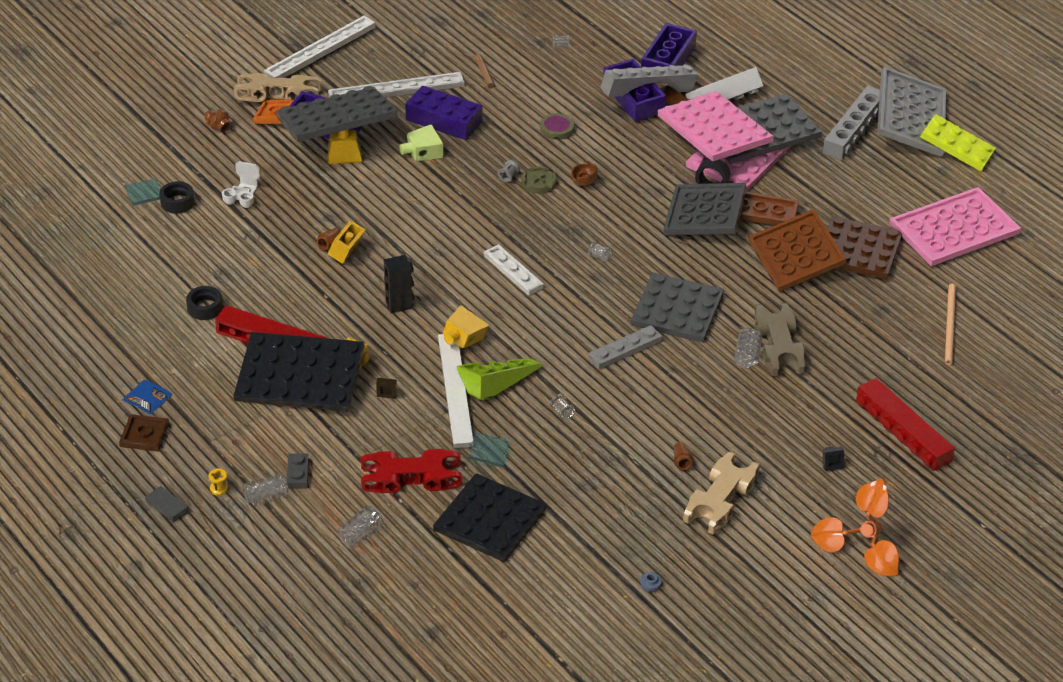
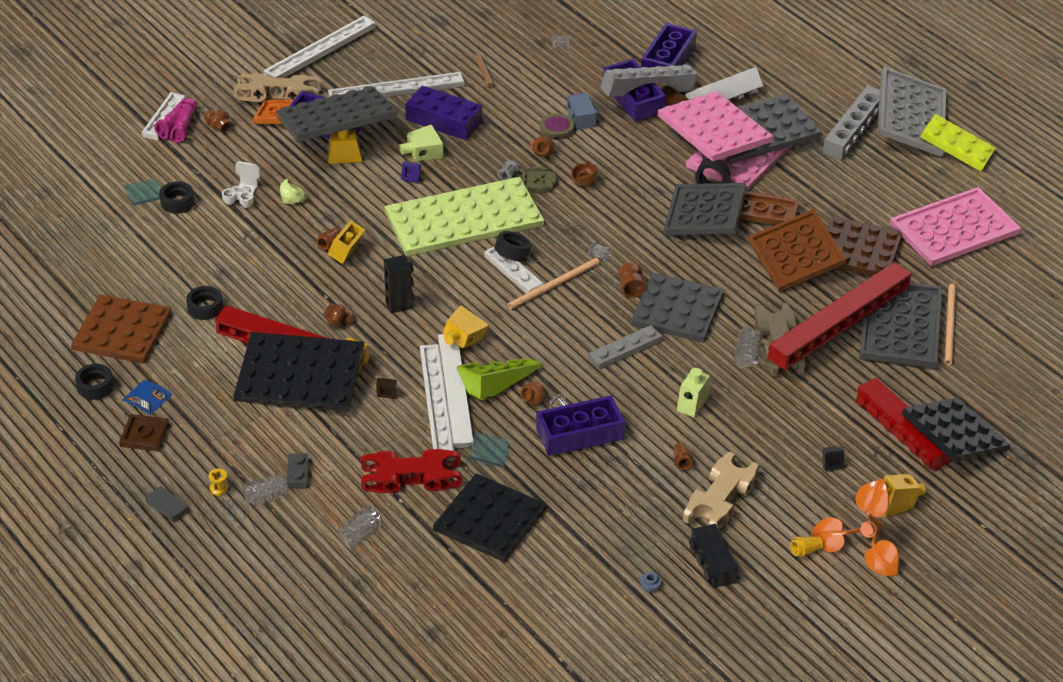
(94, 391): none -> black tyre
(121, 328): none -> dark orange plate
(166, 107): none -> white tile
(176, 121): none -> dark pink piece
(291, 193): none -> yellowish green piece
(336, 313): none -> dark orange animal
(411, 171): none -> dark purple tile
(436, 398): none -> white tile
(463, 216): none -> yellowish green plate
(512, 245): none -> black tyre
(533, 393): none -> dark orange animal
(542, 146): none -> dark orange animal
(559, 280): none -> light nougat piece
(580, 425): none -> dark purple brick
(582, 111): none -> sand blue brick
(632, 280): none -> dark orange wheel
(695, 384): none -> yellowish green torso
(713, 556): none -> black brick
(805, 545): none -> yellow cone
(838, 316): none -> red brick
(902, 492): none -> yellow torso
(905, 328): none -> dark grey plate
(956, 429): none -> black plate

